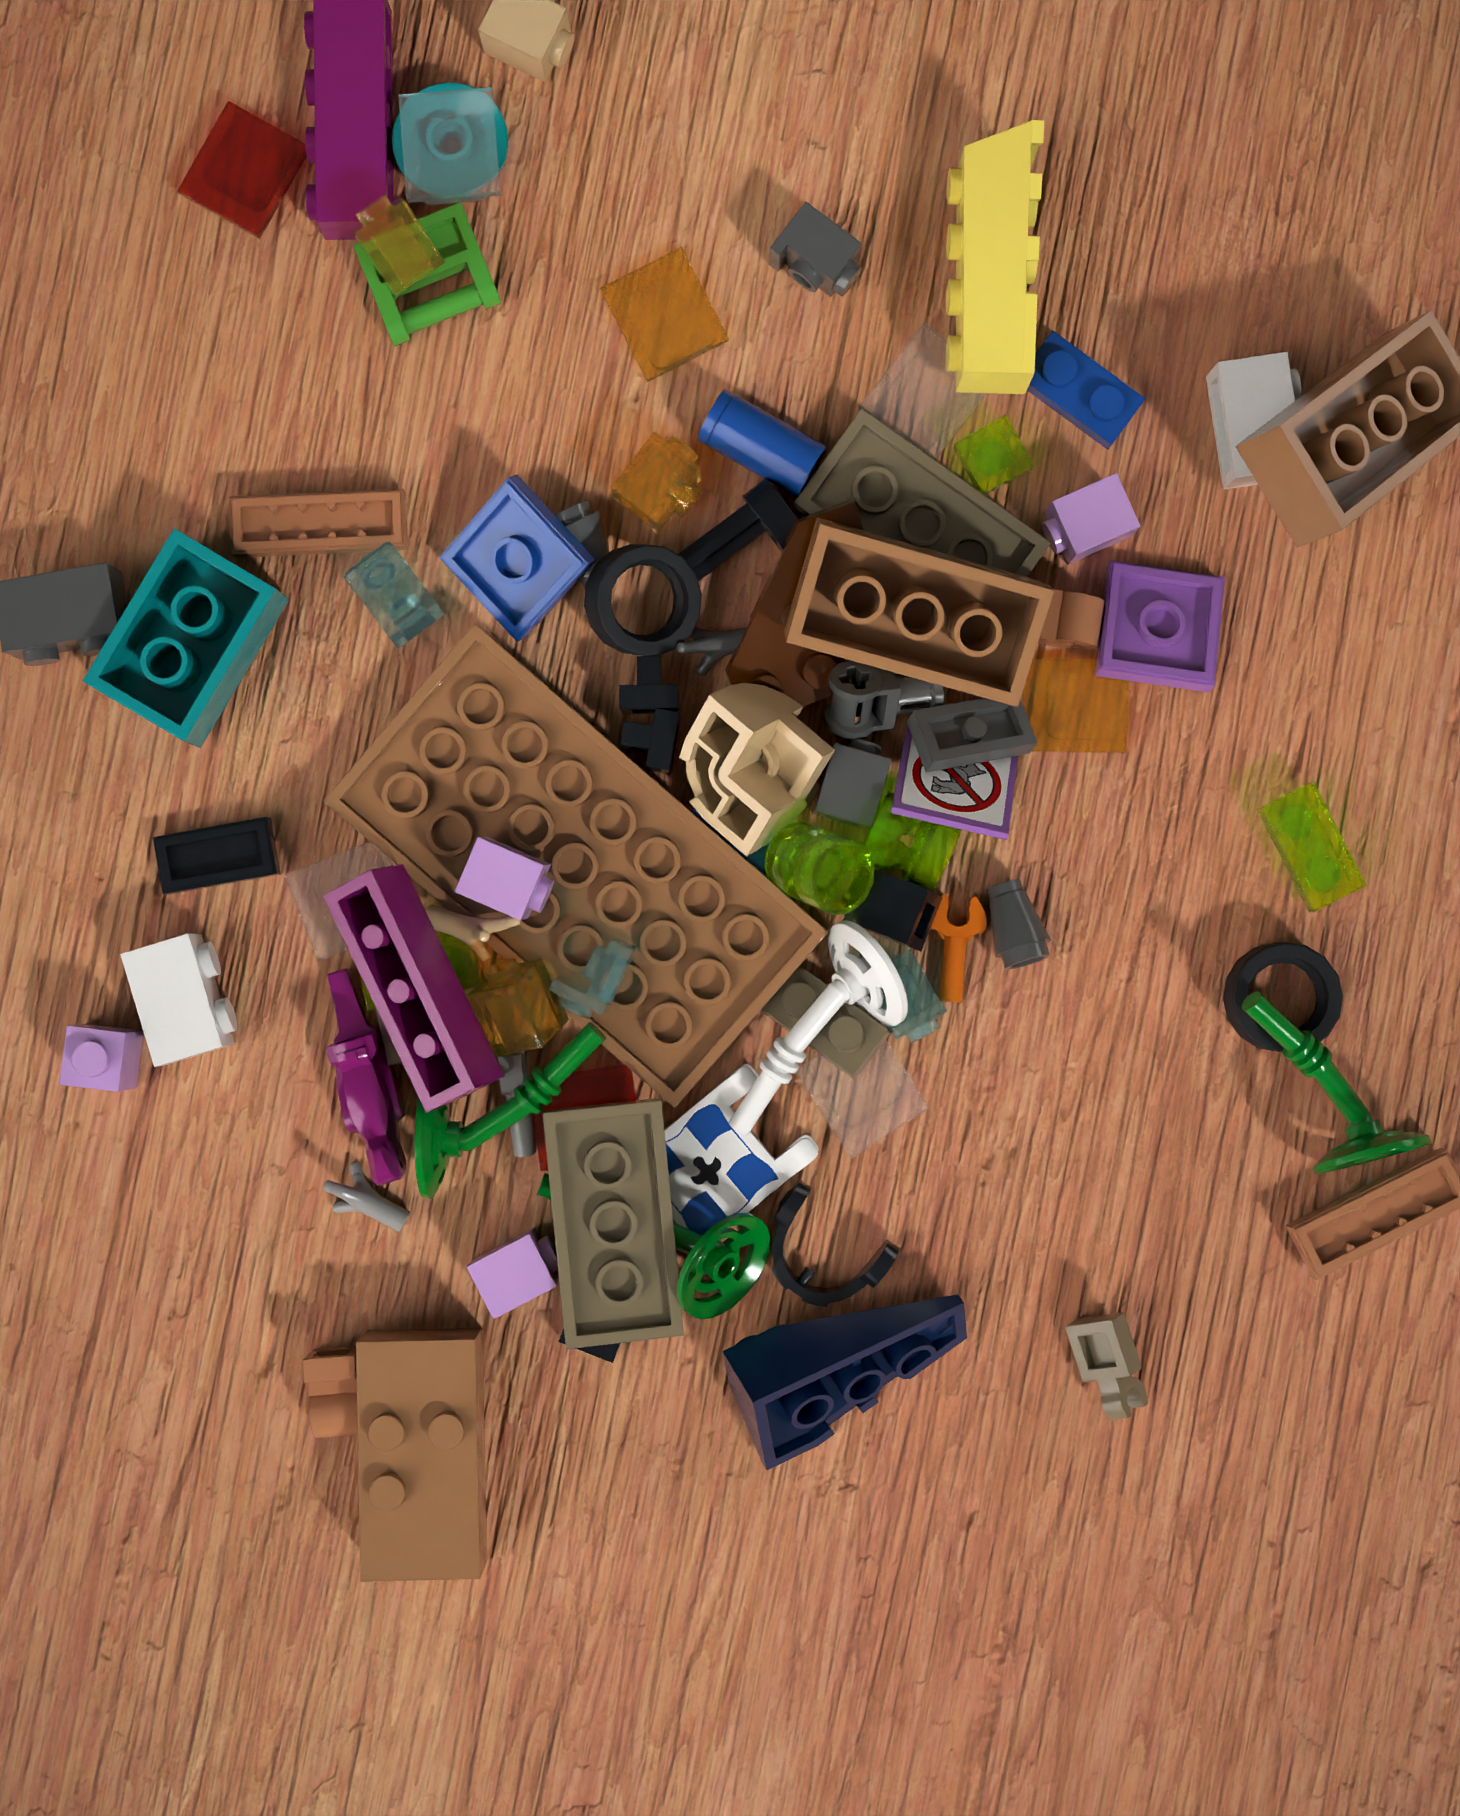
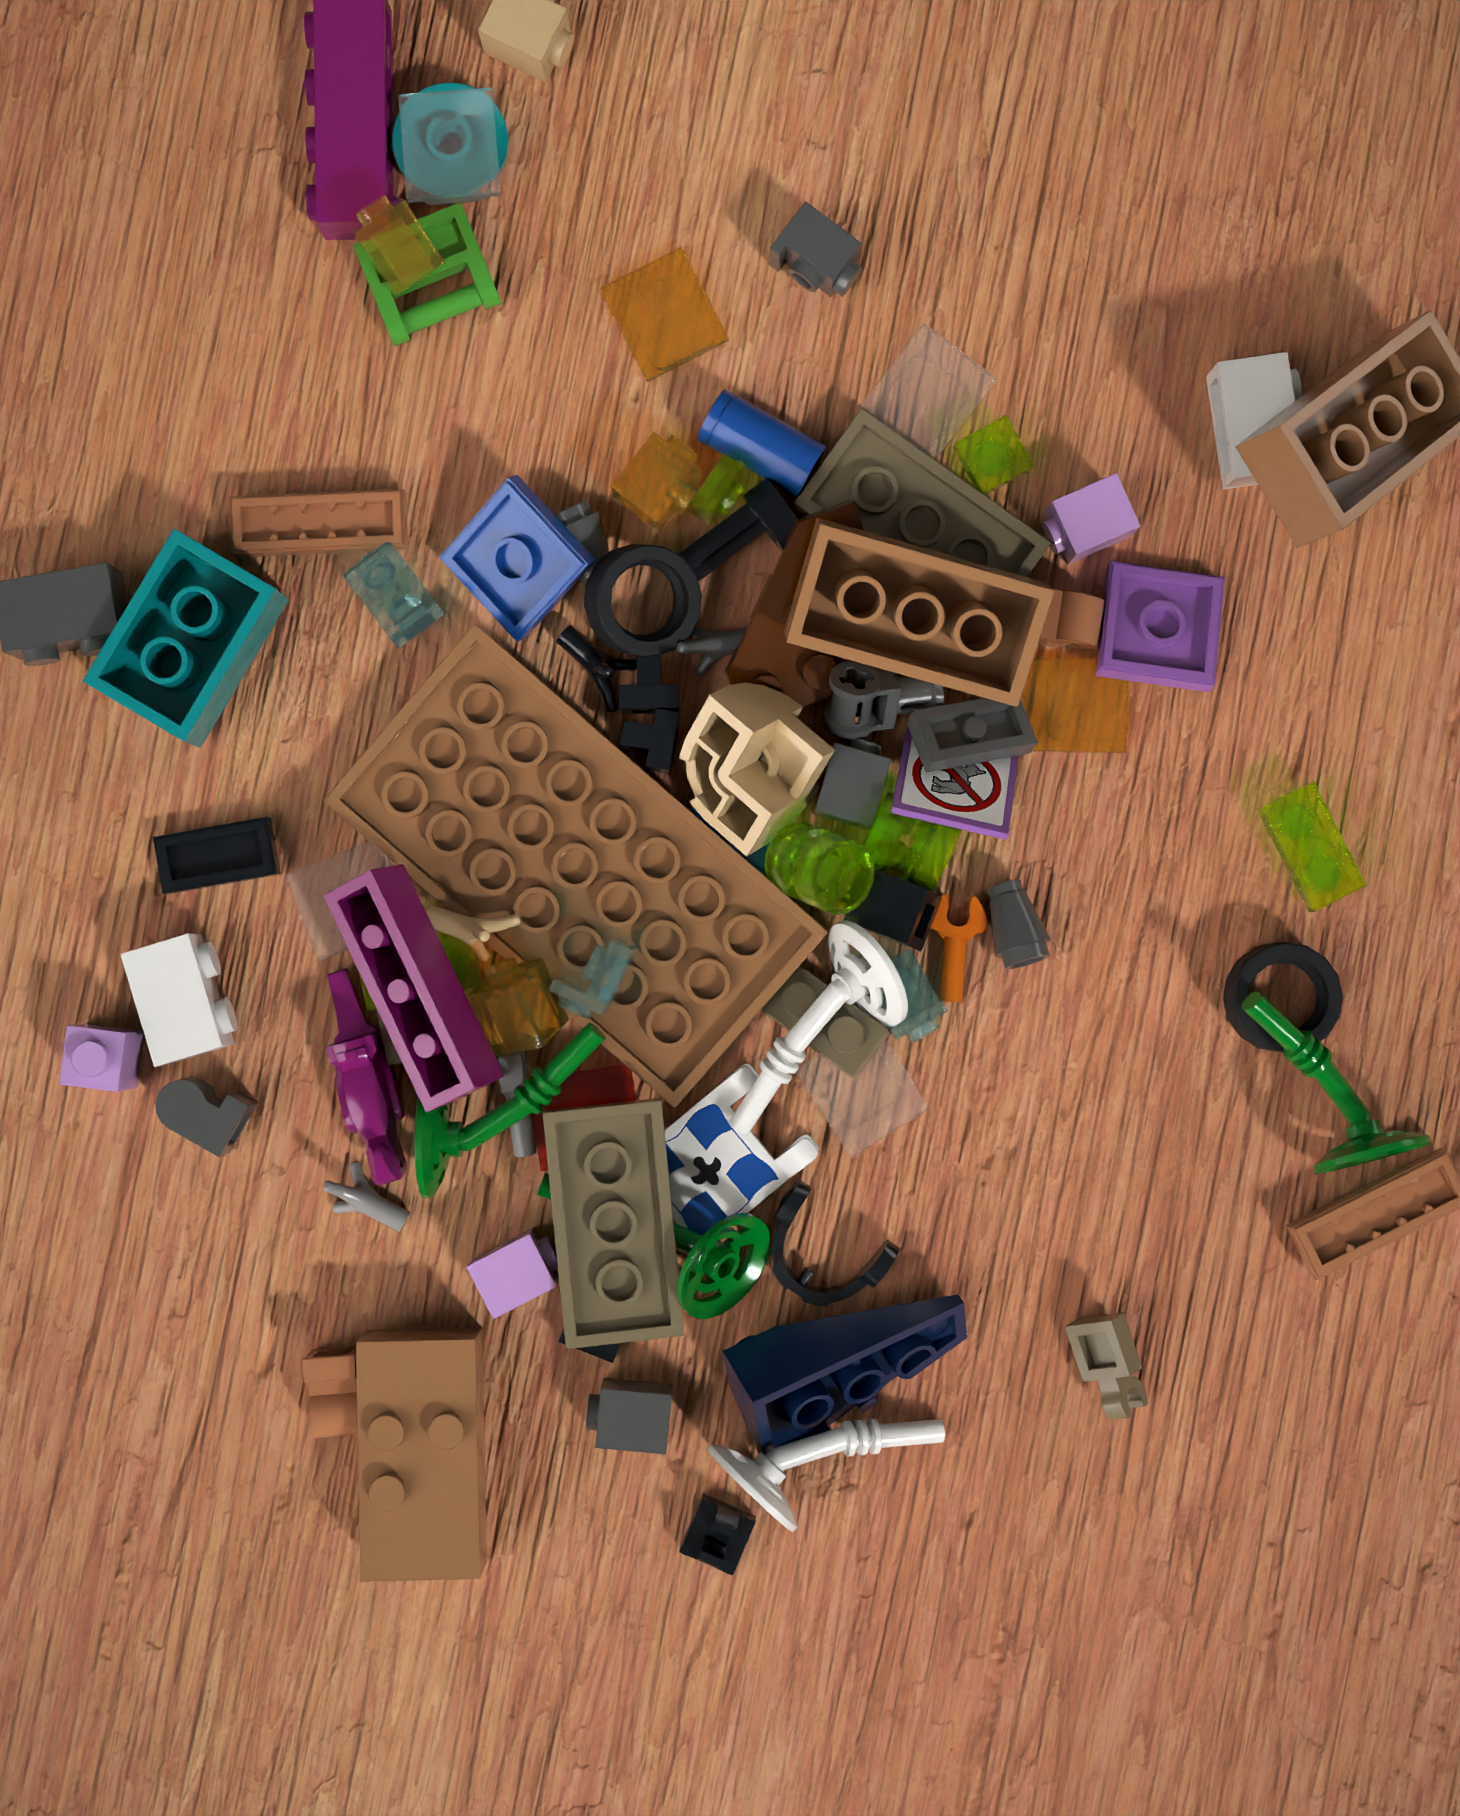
(198, 1115): none -> dark grey leg
(243, 169): clear red piece -> none
(505, 879): lavender brick -> none
(596, 662): none -> black bar
(631, 1415): none -> dark grey brick
(717, 1534): none -> black tile
(719, 491): none -> clear neon green plate
(765, 1473): none -> white dish
(994, 262): light yellow wedge -> none
(1082, 390): blue plate -> none

